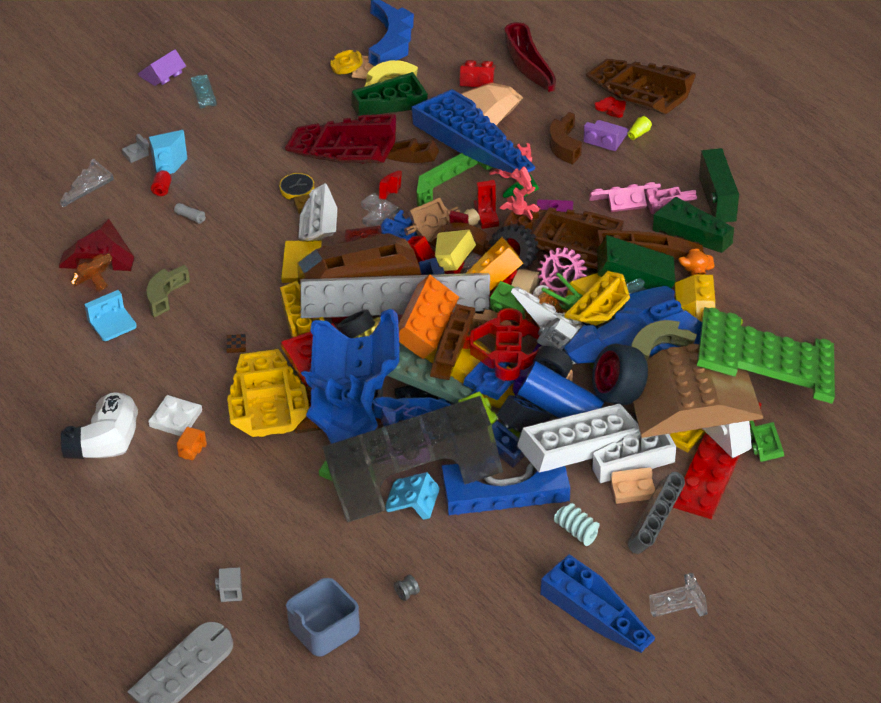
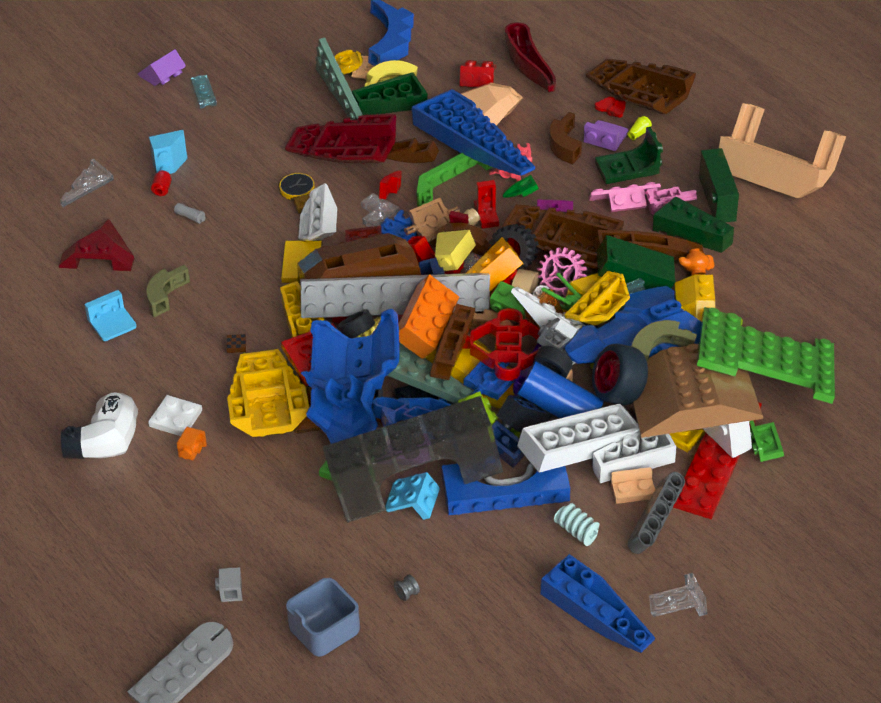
(92, 271): clear orange plate -> none
(137, 150): light grey bracket -> none
(335, 80): none -> sand green wing
(520, 206): coral piece -> none
(632, 164): none -> dark green bracket
(775, 168): none -> light nougat wedge

